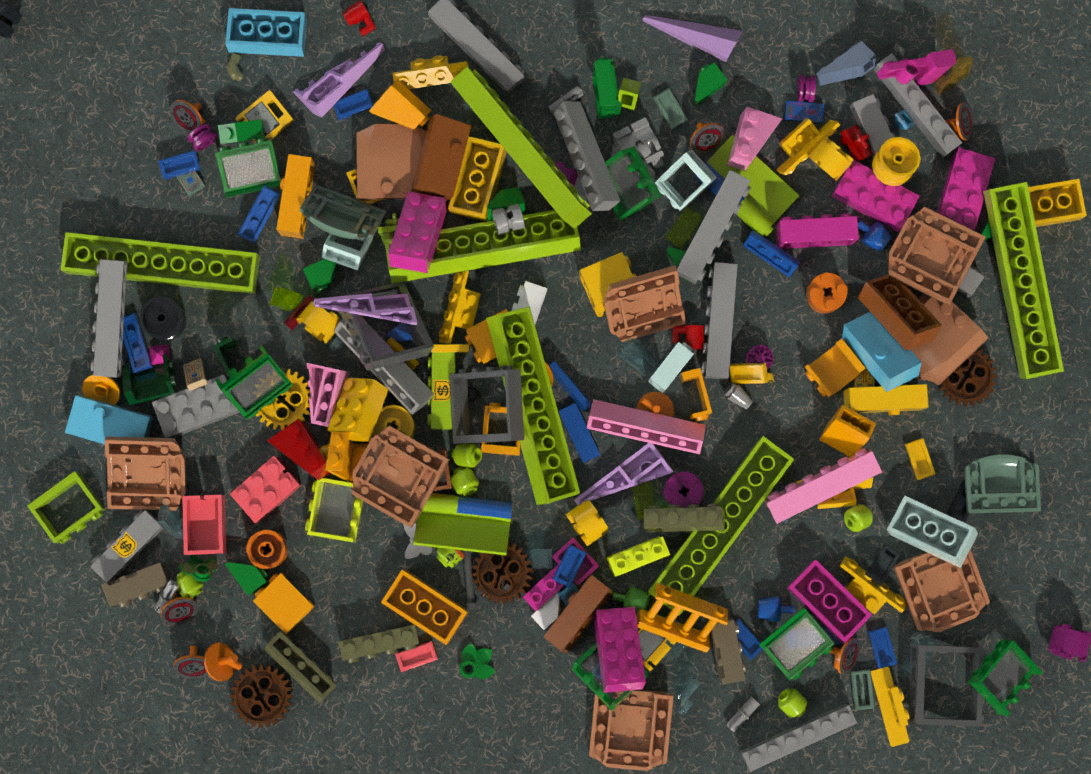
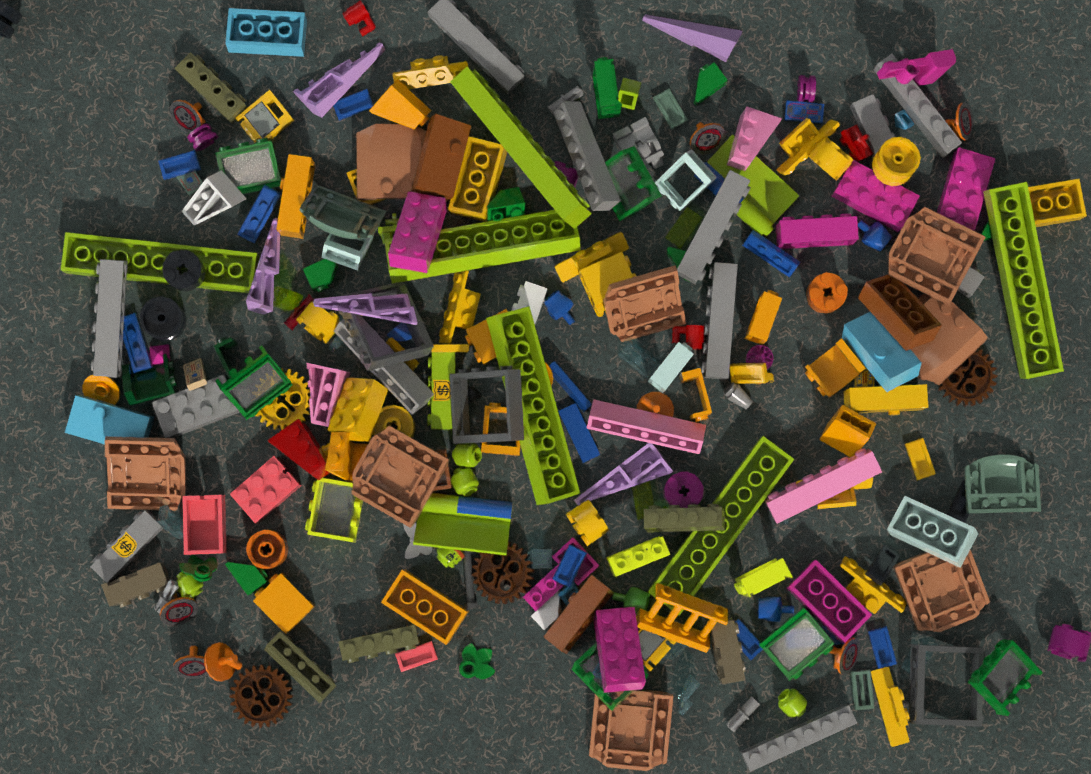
(54, 492): lime window -> none
(188, 280): none -> black brick
(210, 87): none -> olive brick
(212, 198): none -> white wedge
(233, 69): olive arm -> none
(241, 131): green slope -> none
(262, 287): none -> lavender wedge
(501, 219): light grey wheel -> none
(558, 306): none -> blue piece
(597, 252): none -> yellow bracket
(762, 577): none -> neon yellow window
(763, 317): none -> light orange window
(850, 65): sand blue slope -> none
(858, 518): lime head -> none
(960, 70): clear yellow plate -> none

